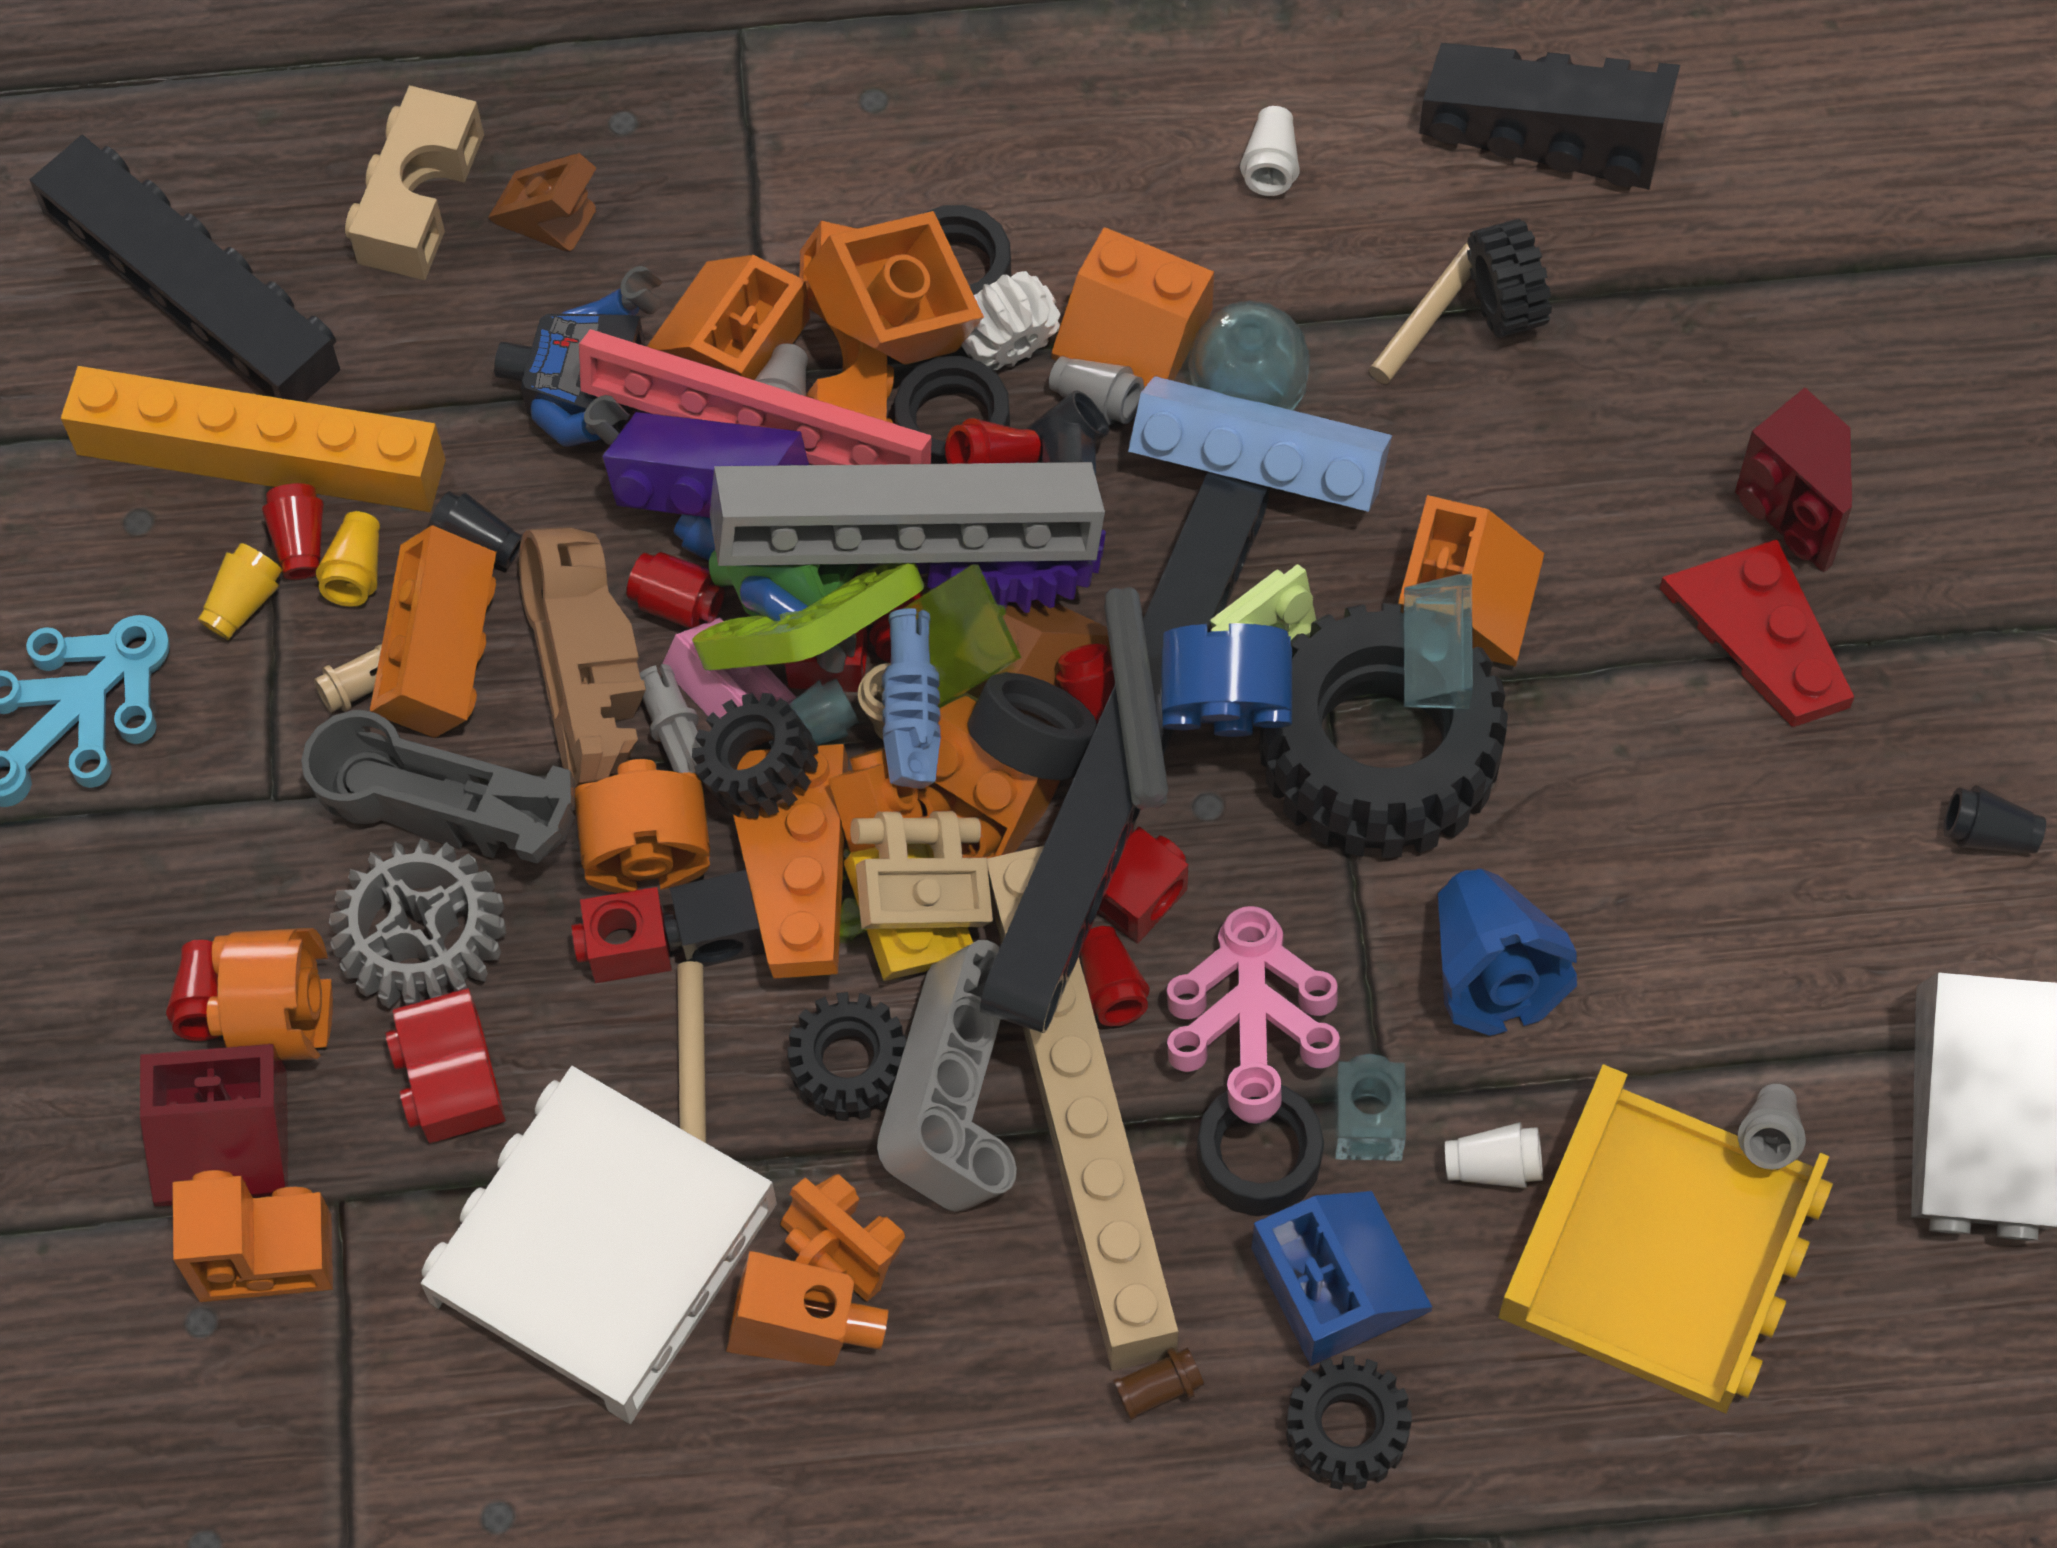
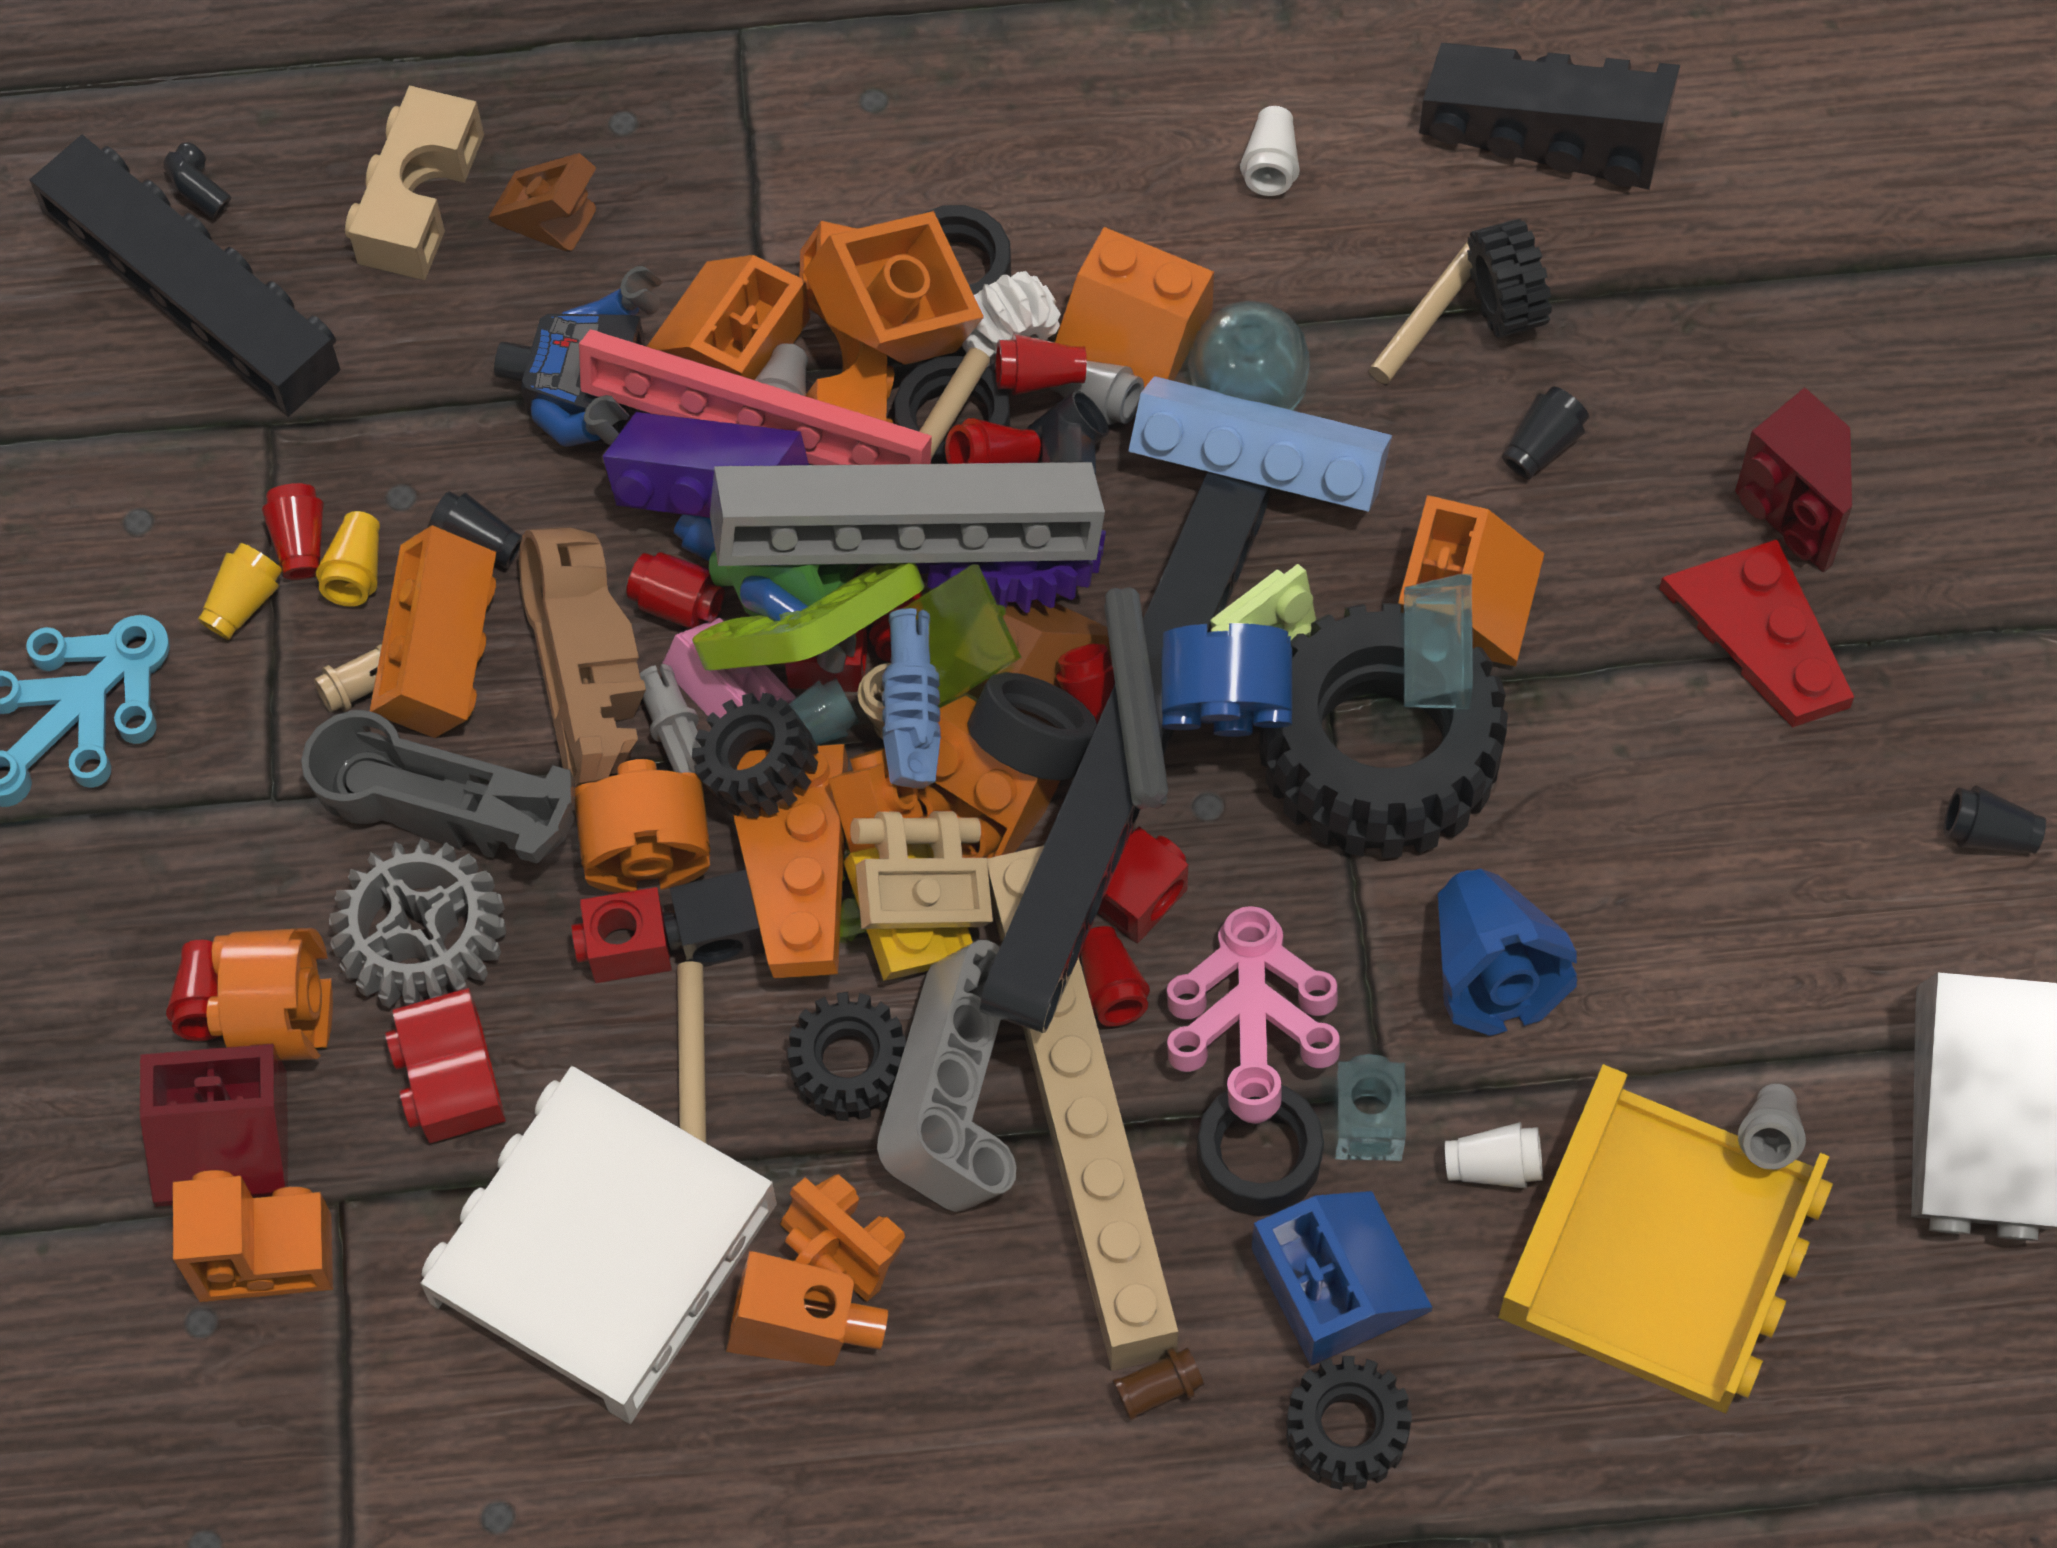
(184, 171): none -> black arm
(253, 438): light orange brick -> none
(955, 396): none -> tan bar
(1037, 364): none -> red cone
(1547, 430): none -> black cone

